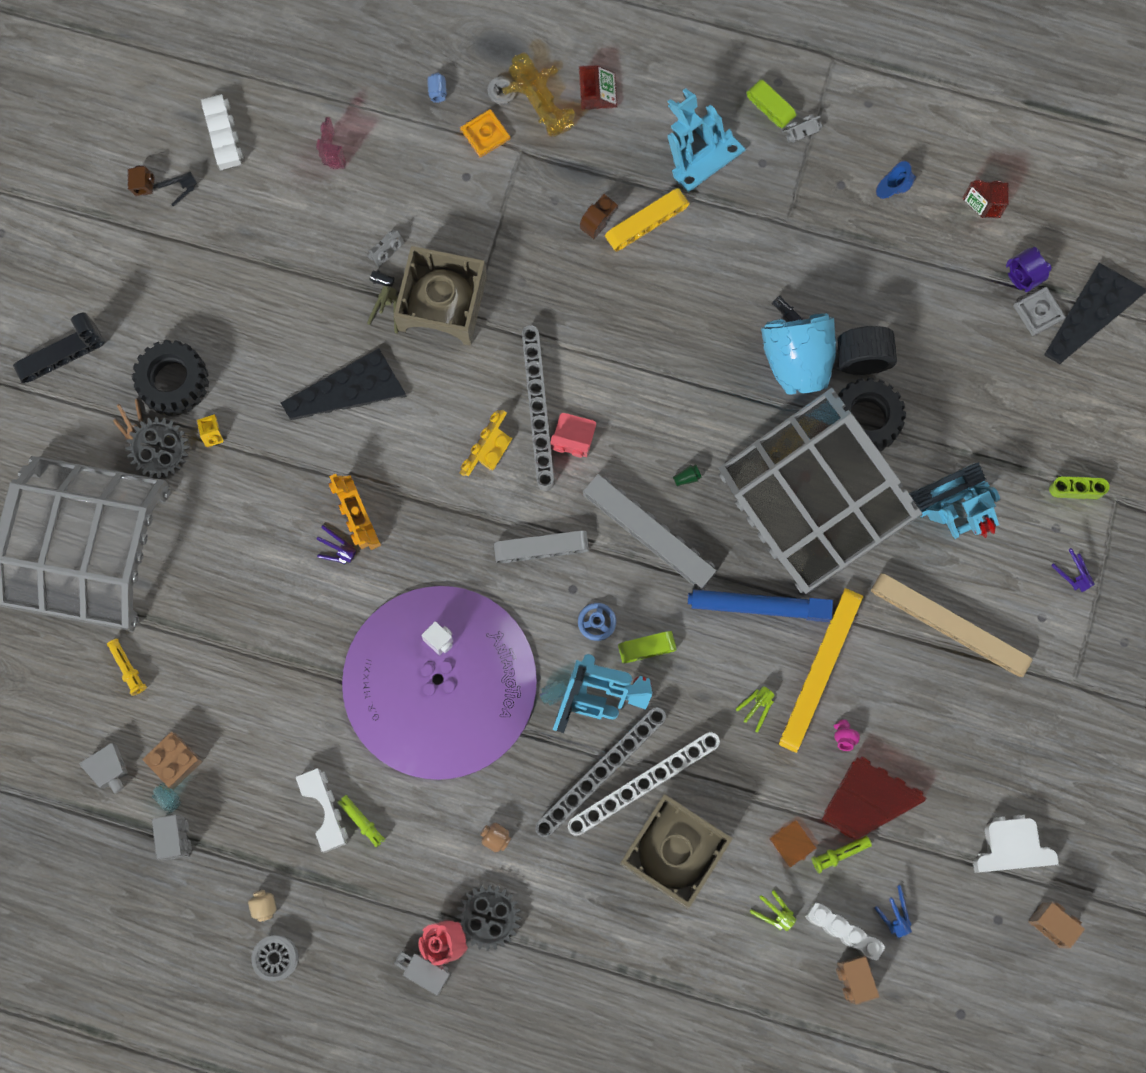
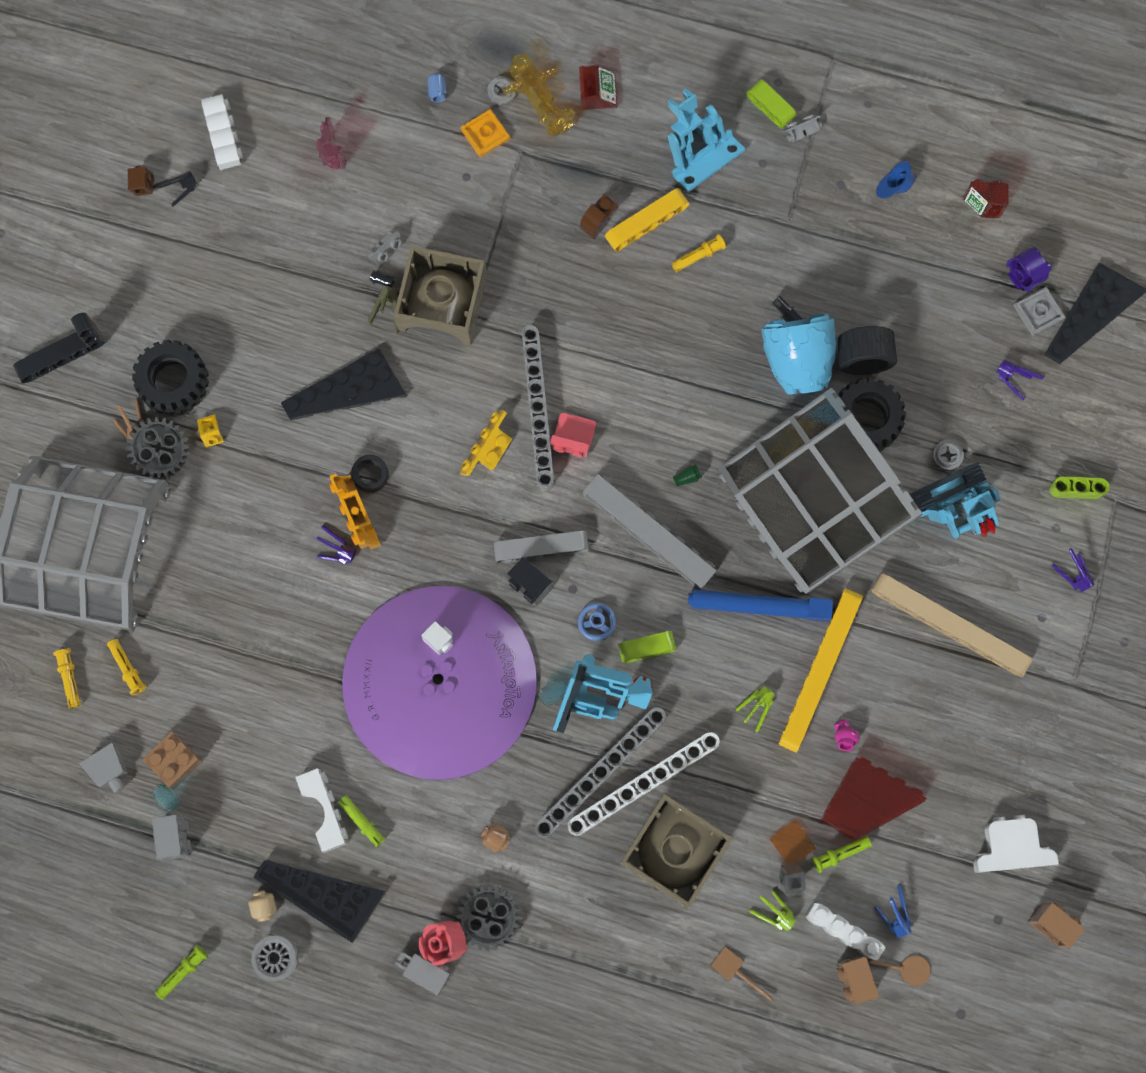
(66, 669): none -> yellow pin
(187, 966): none -> lime pin
(329, 900): none -> black wing
(370, 487): none -> black tyre
(529, 581): none -> black brick
(706, 249): none -> yellow pin
(728, 964): none -> medium nougat piece
(792, 878): none -> flat silver brick
(913, 969): none -> medium nougat piece
(954, 449): none -> light grey gear
(1007, 369): none -> dark purple plant

